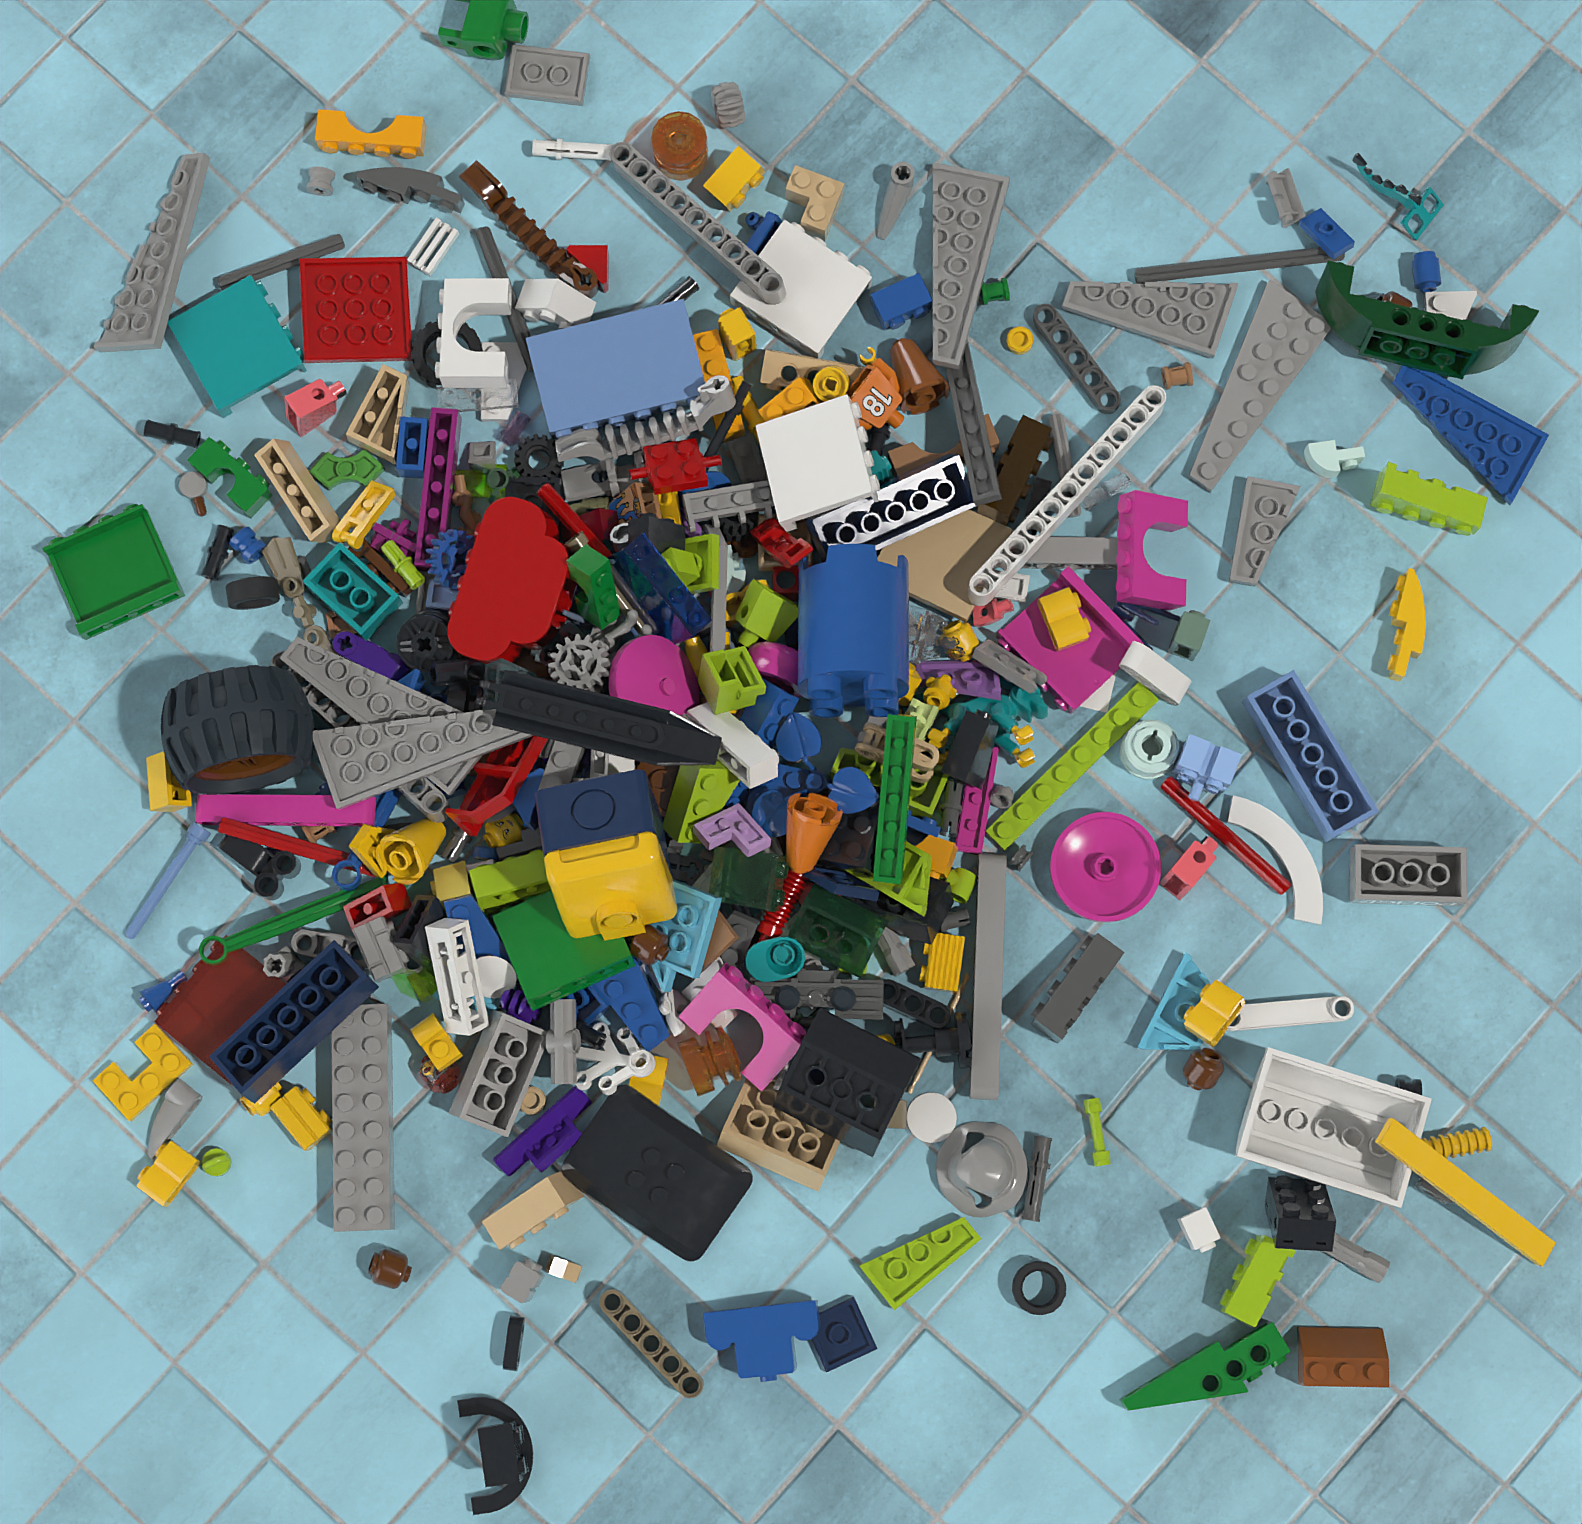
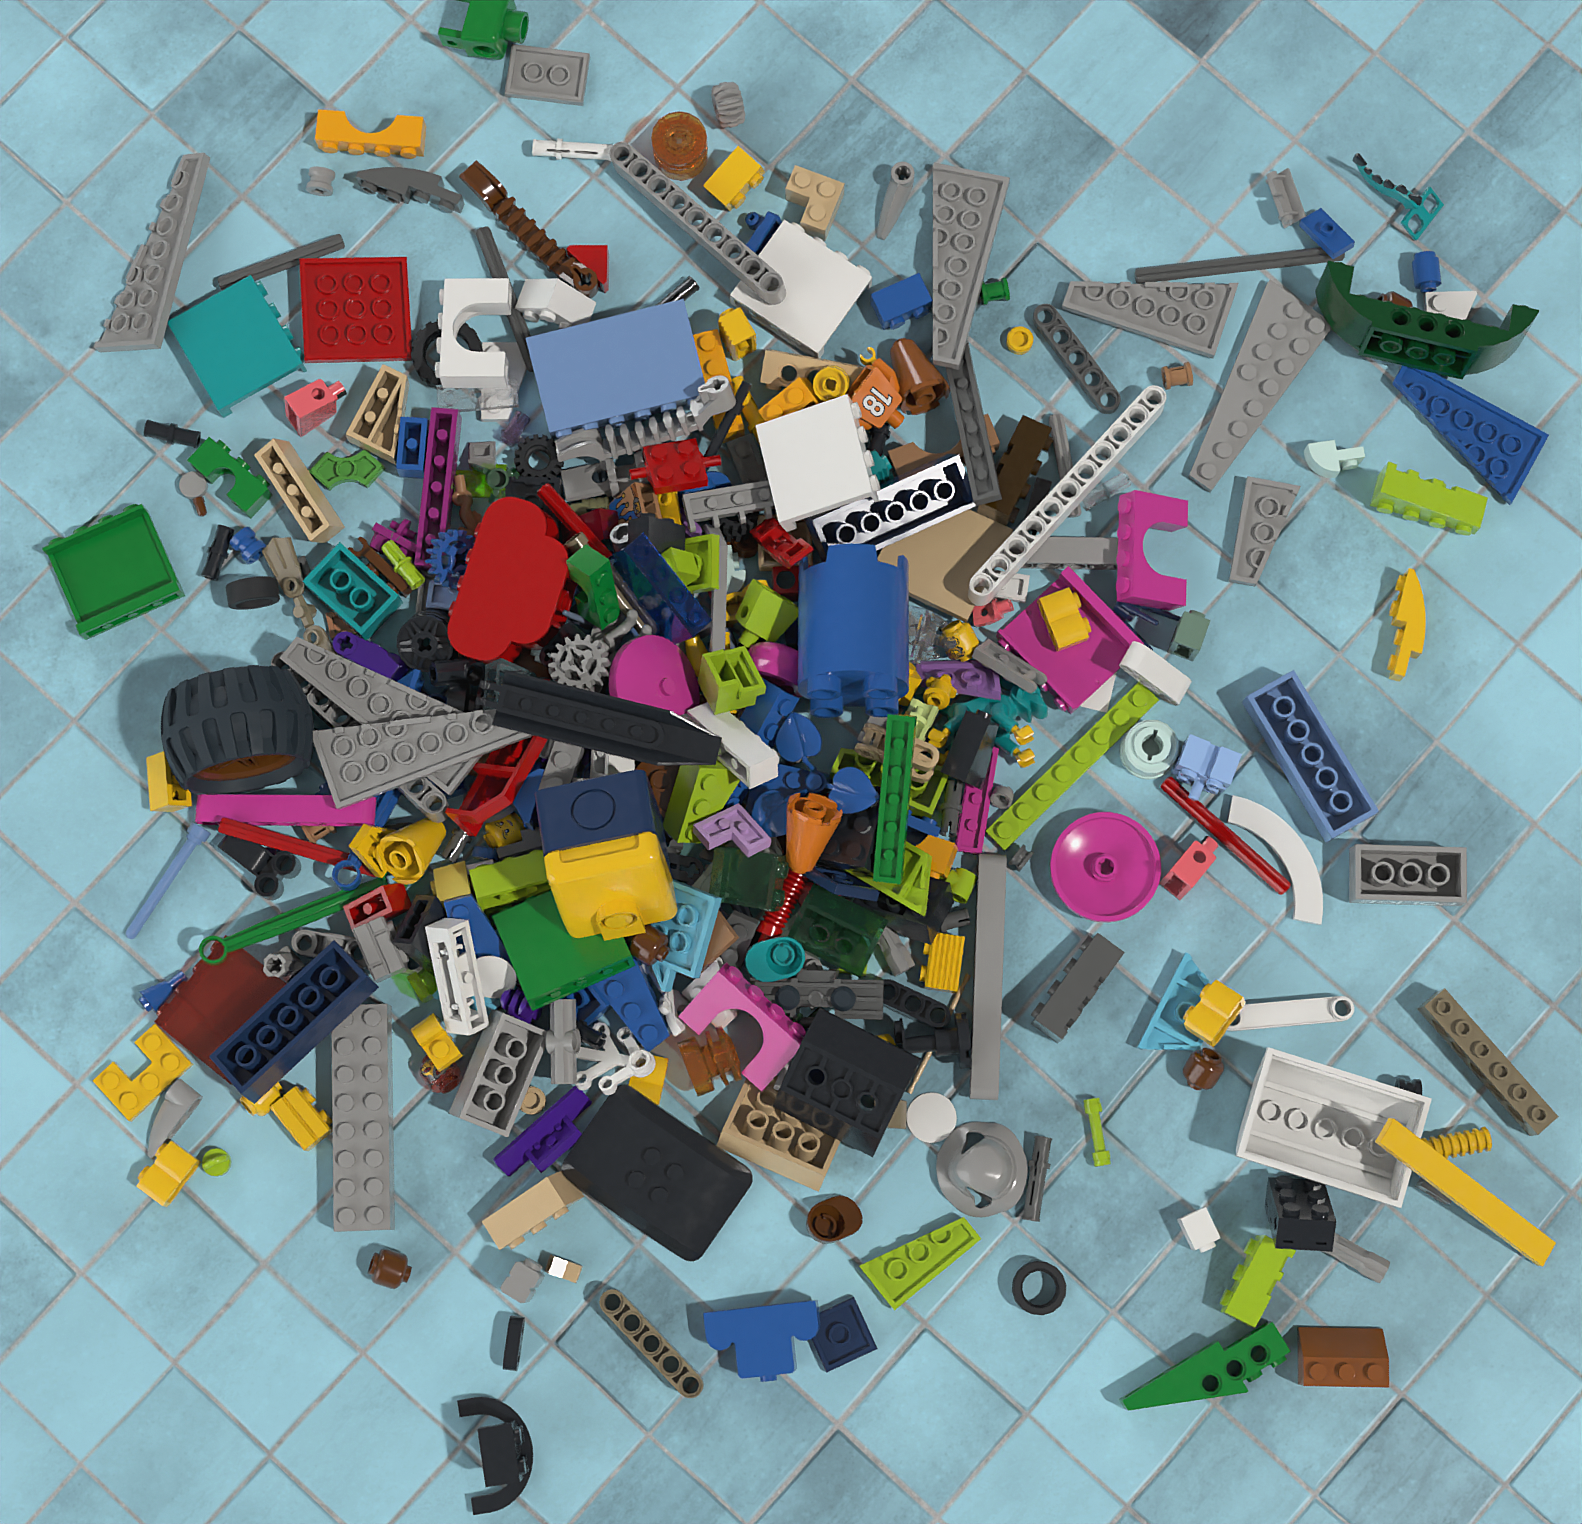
(363, 514): yellow plate -> none
(444, 227): white tile -> none
(834, 1219): none -> reddish brown cap
(1487, 1062): none -> dark tan brick

